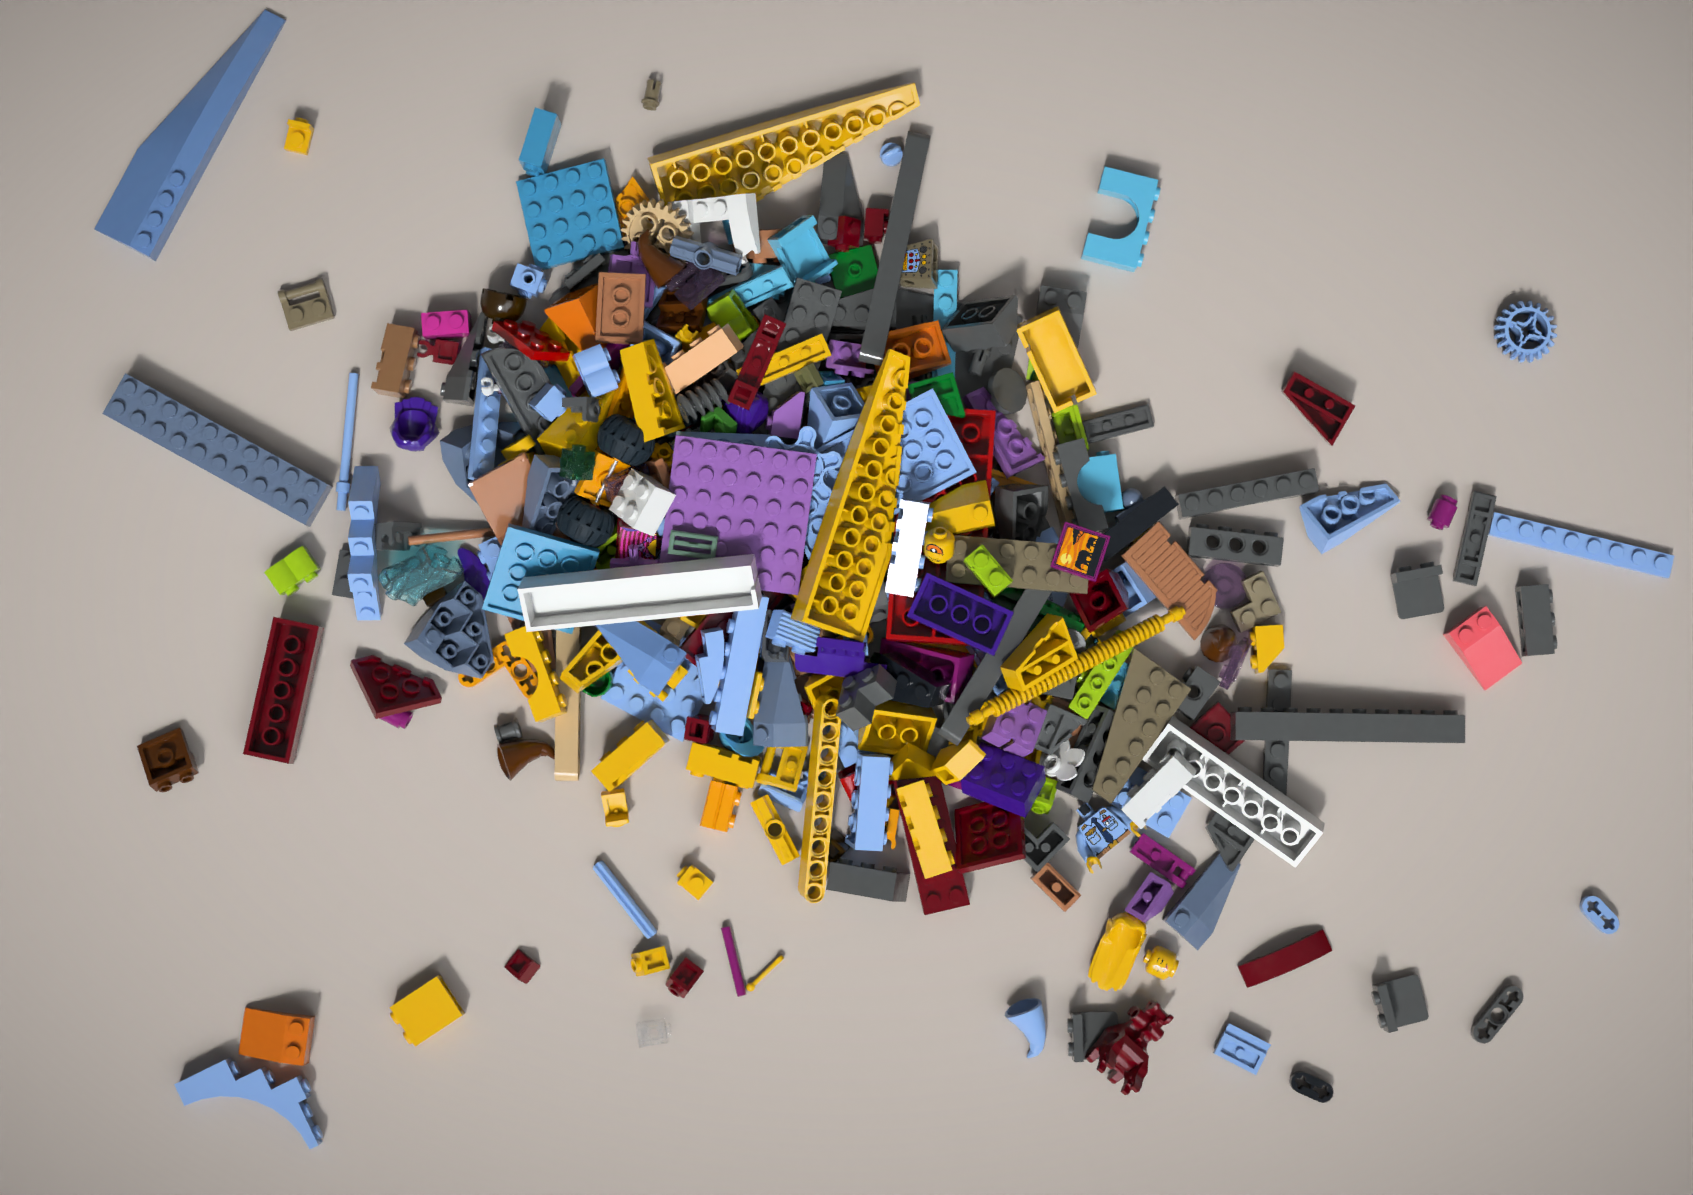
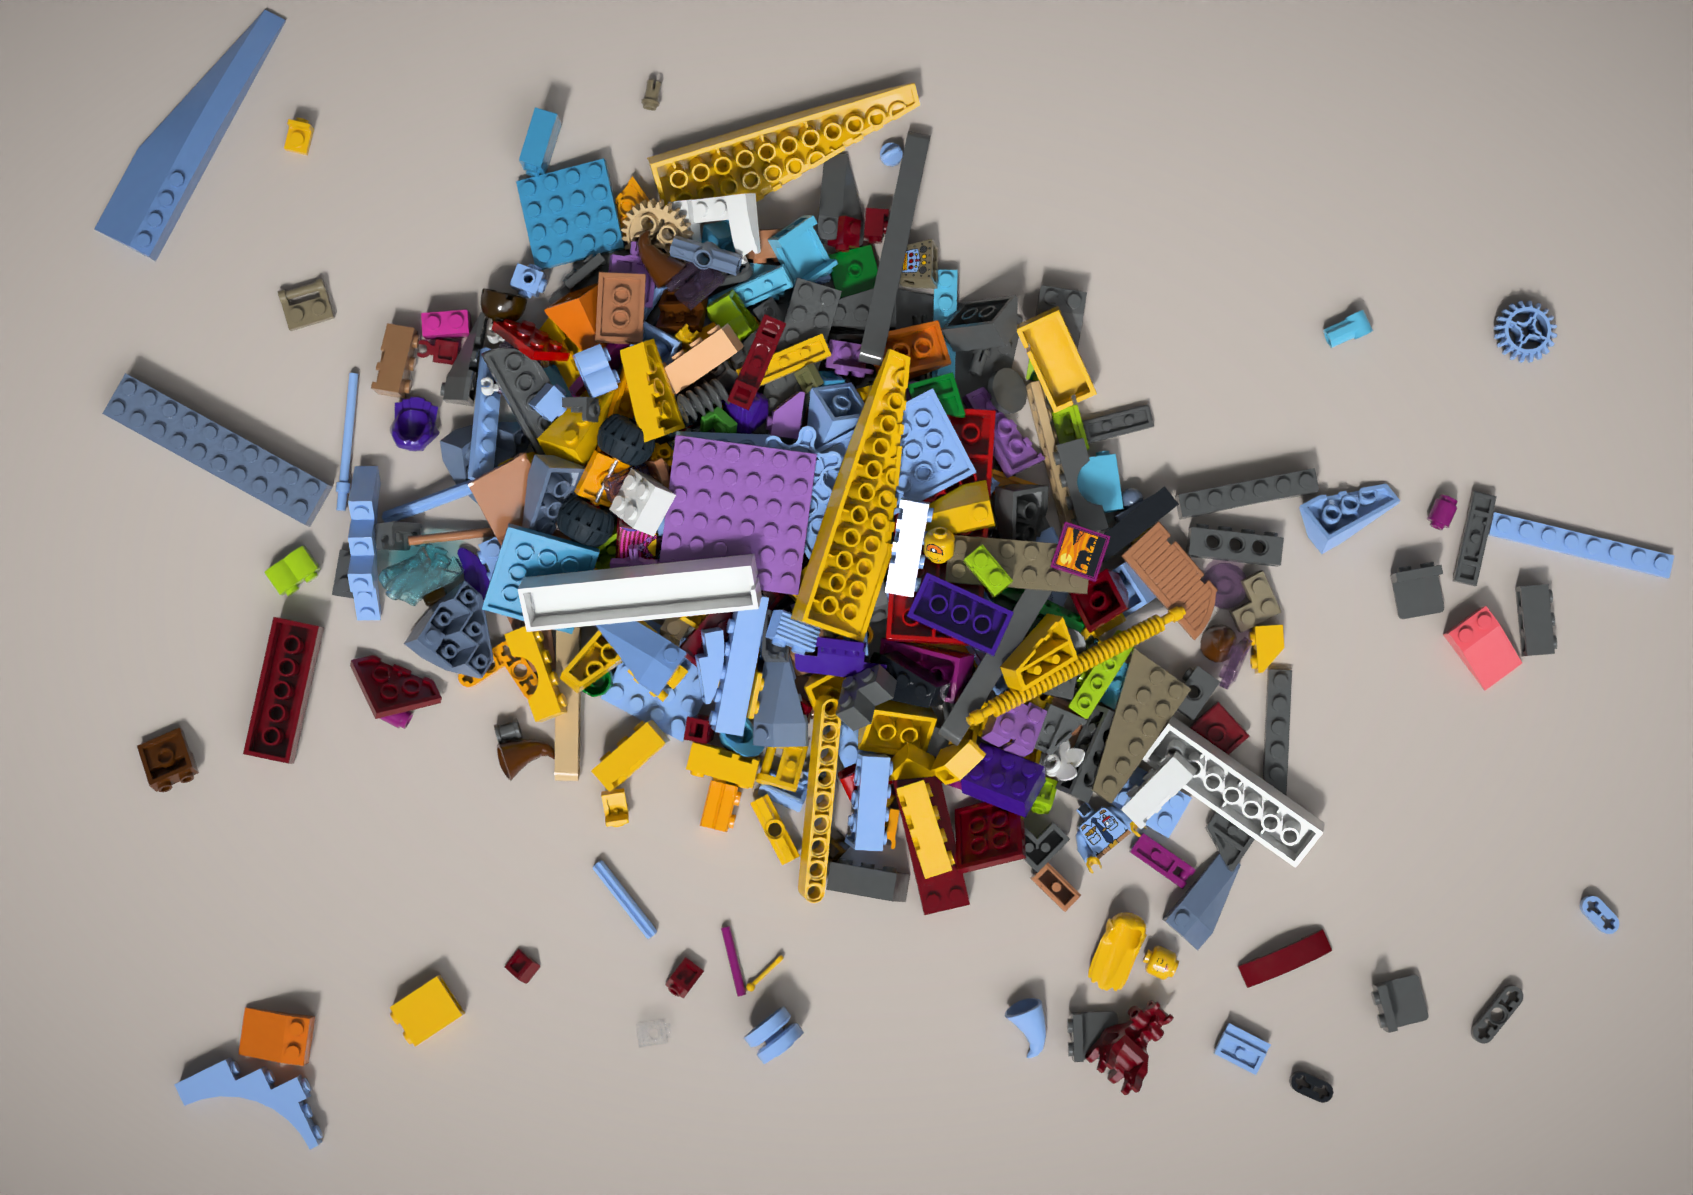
(427, 502): none -> light blue axle
(517, 447): yellow beam -> none
(577, 463): clear green brick -> none
(650, 961): yellow bracket -> none
(672, 542): sand green tile -> none
(694, 881): yellow bracket -> none
(719, 234): none -> dark azure brick
(776, 1037): none -> light blue wheel
(1139, 193): medium azure arch -> none
(1150, 898): medium lavender slope -> none
(1318, 406): dark red wedge -> none
(1347, 726): dark grey brick -> none
(1352, 327): none -> medium azure piece

